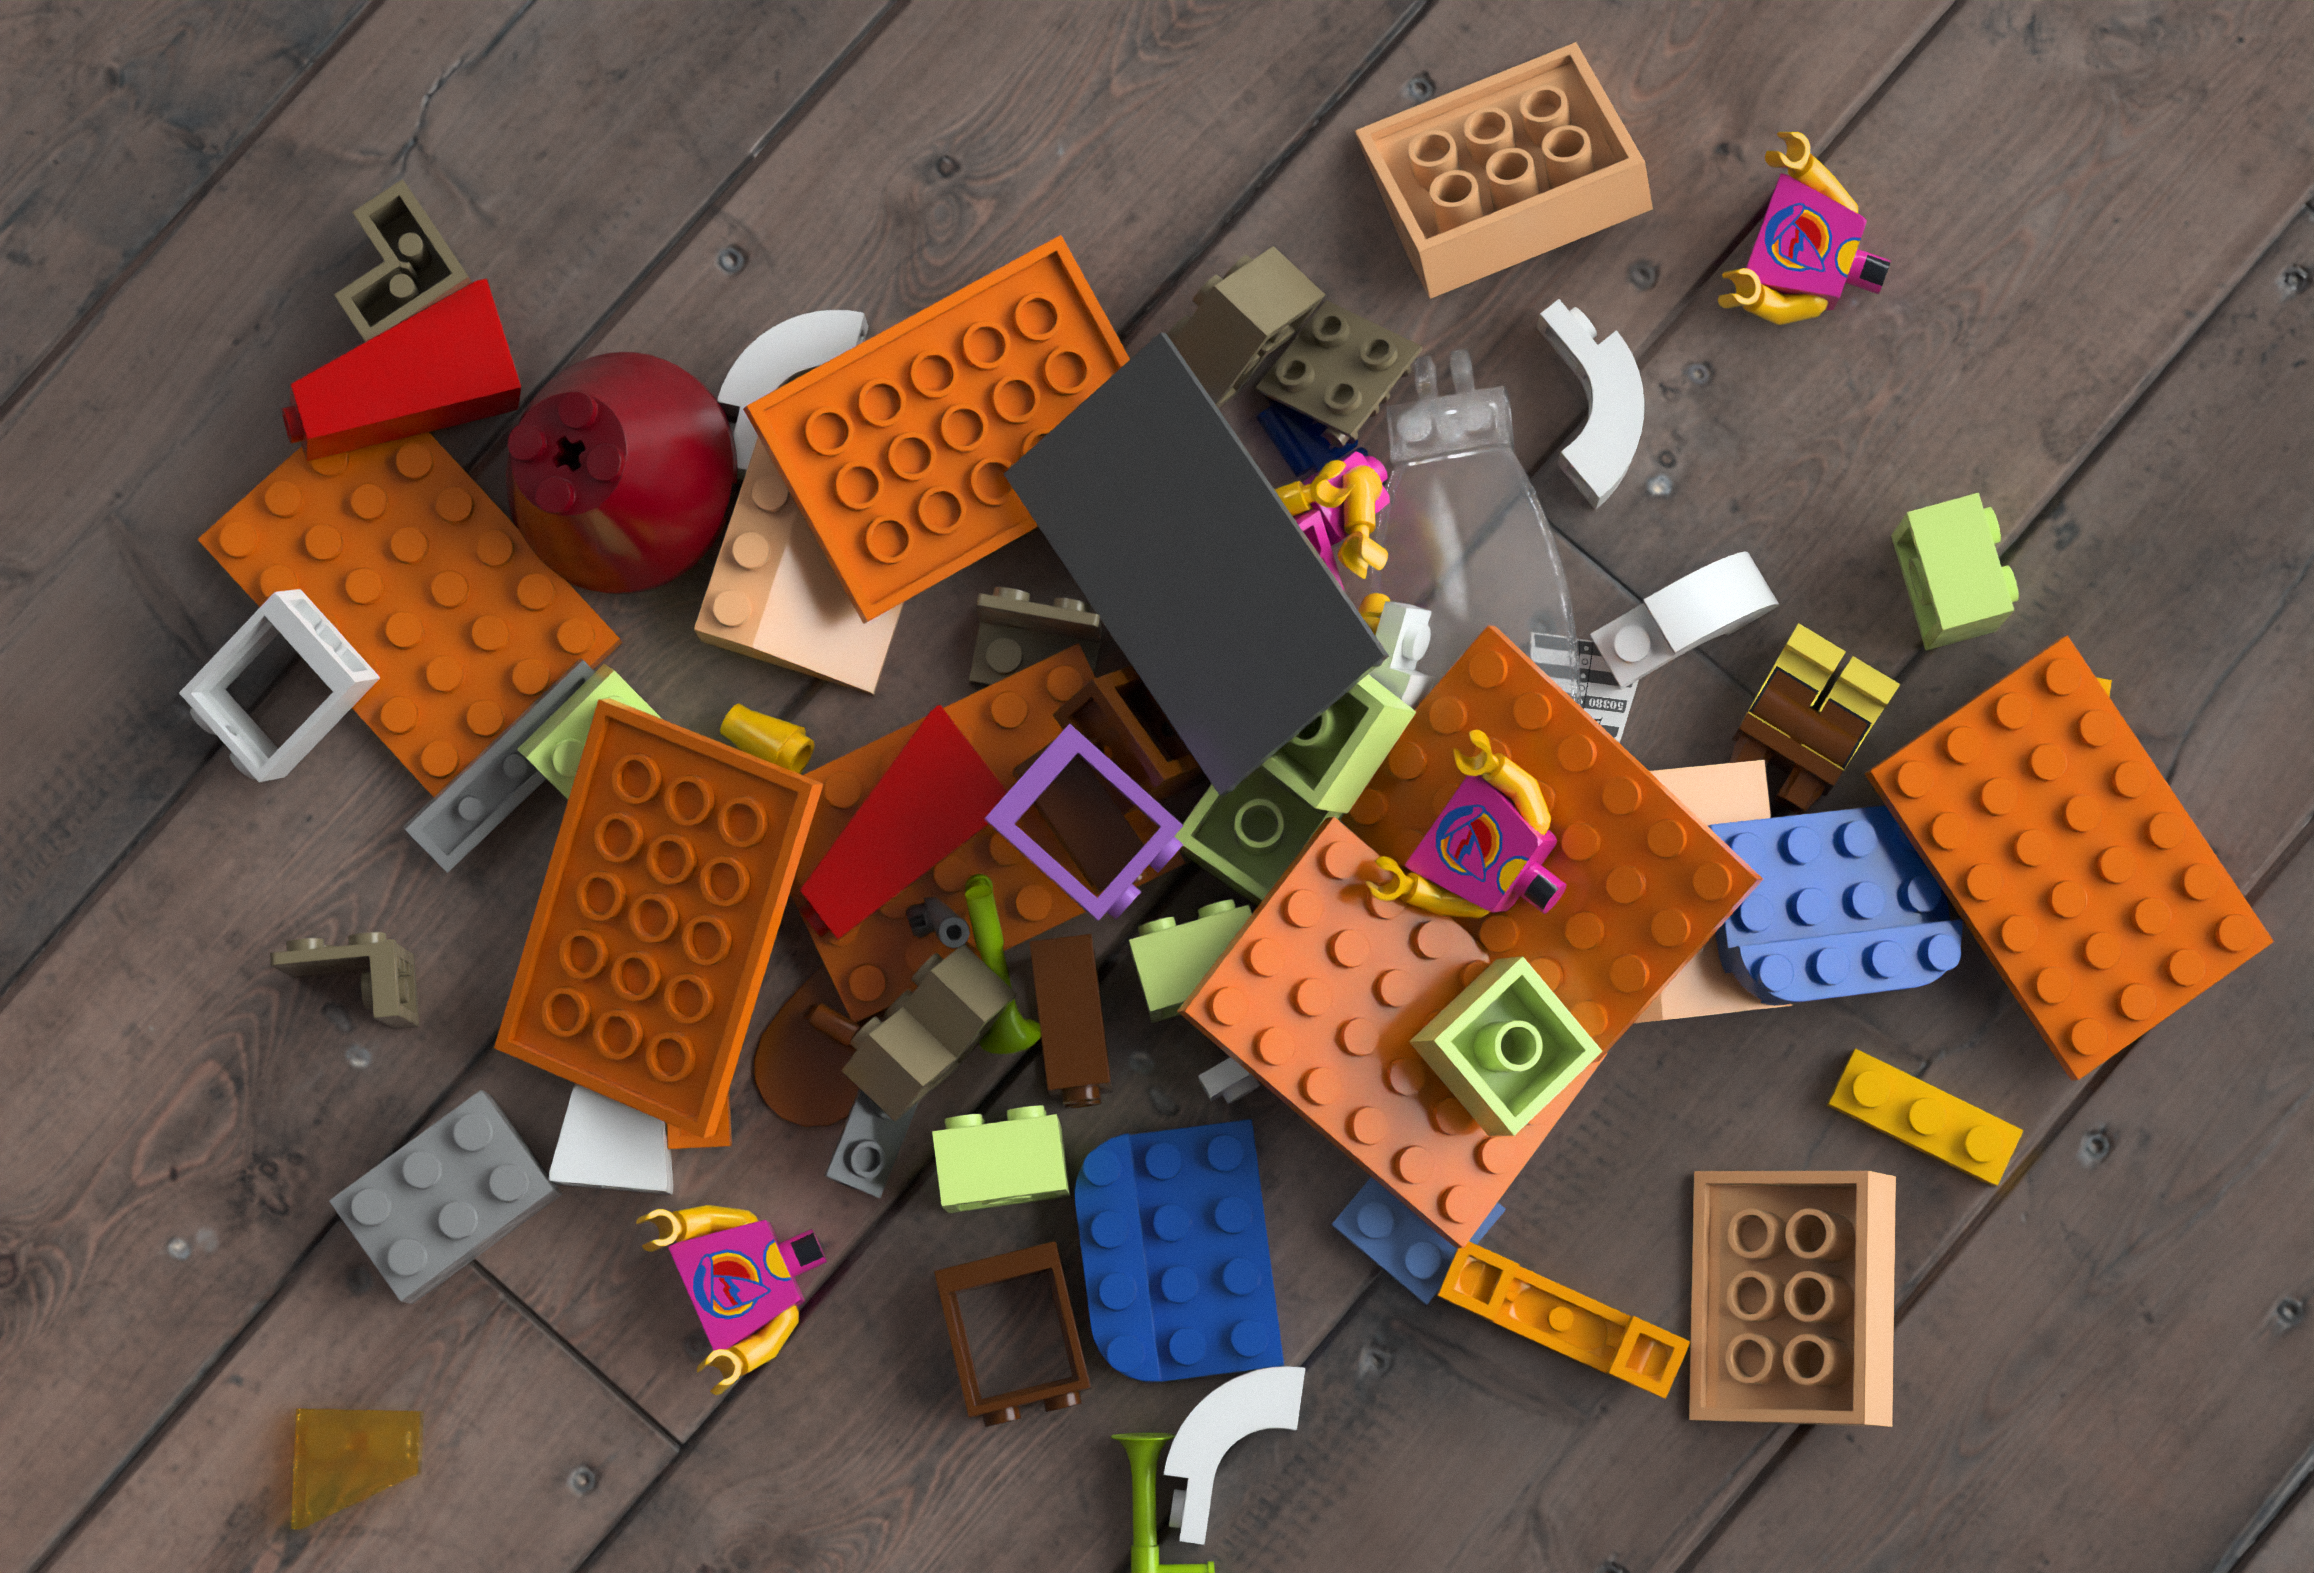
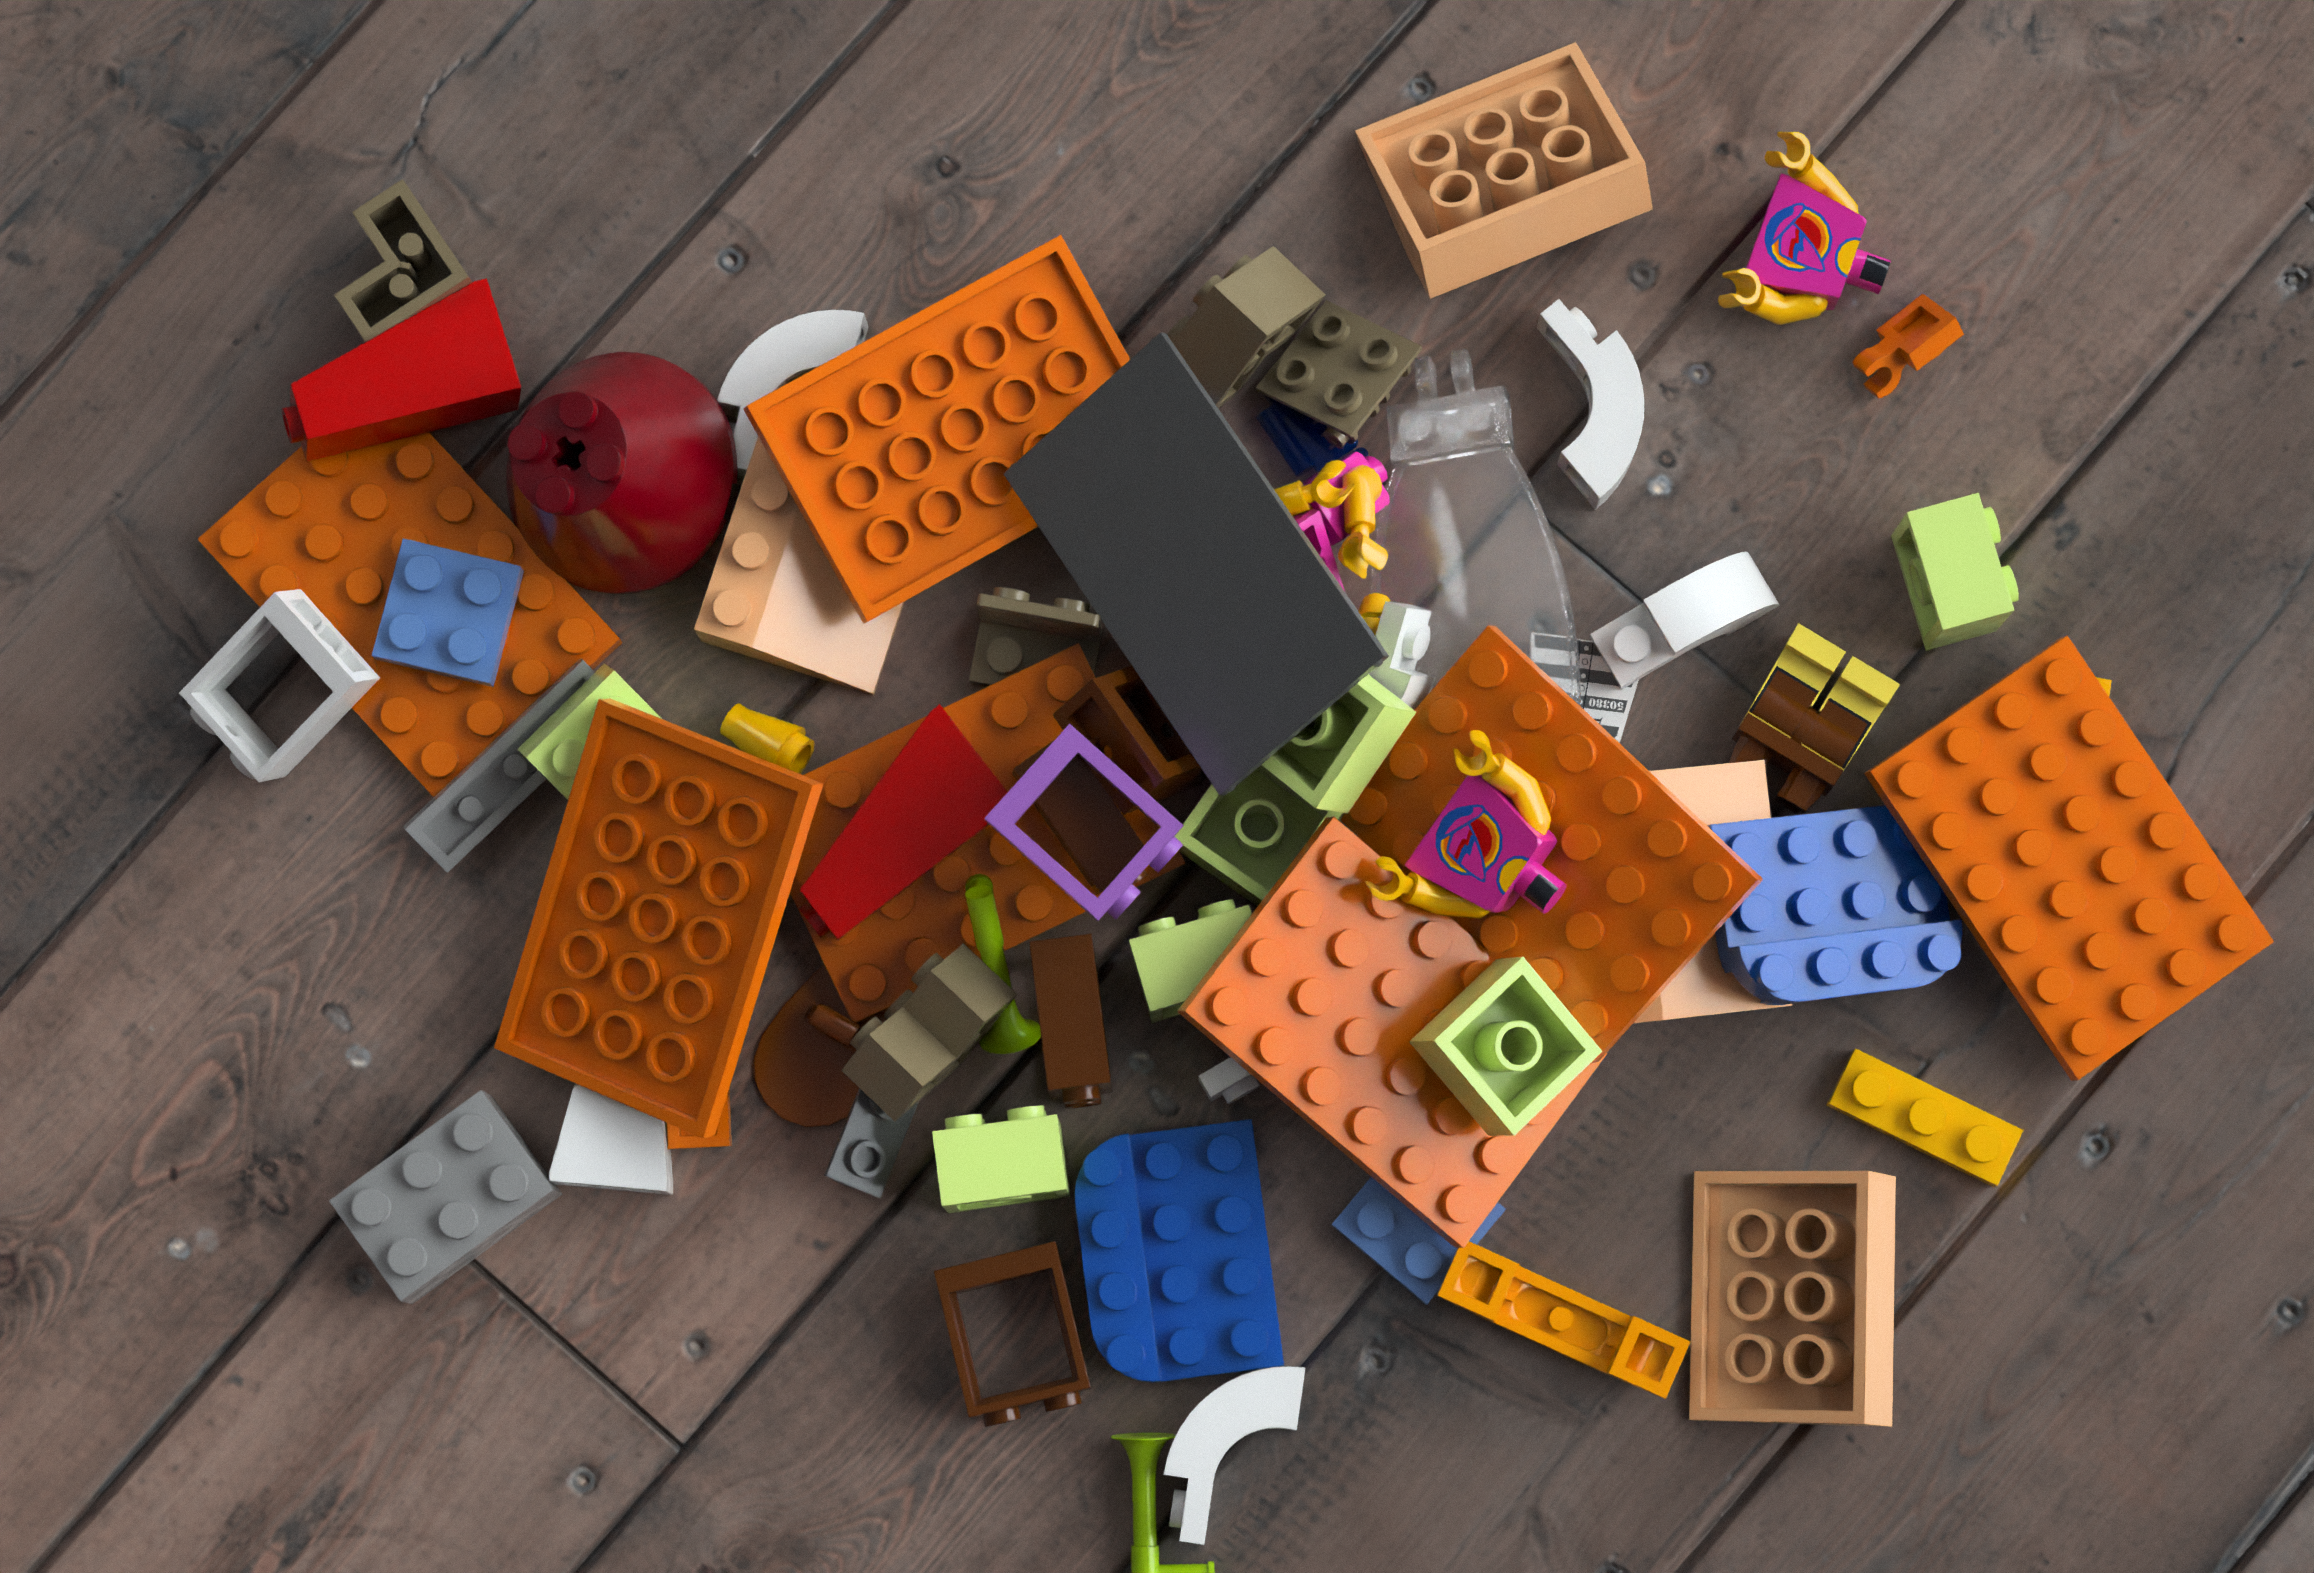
(350, 1458): clear yellow wing -> none
(386, 989): dark tan bracket -> none
(447, 612): none -> medium blue plate
(737, 1281): torso -> none
(938, 918): dark grey arm -> none
(1910, 338): none -> orange plate

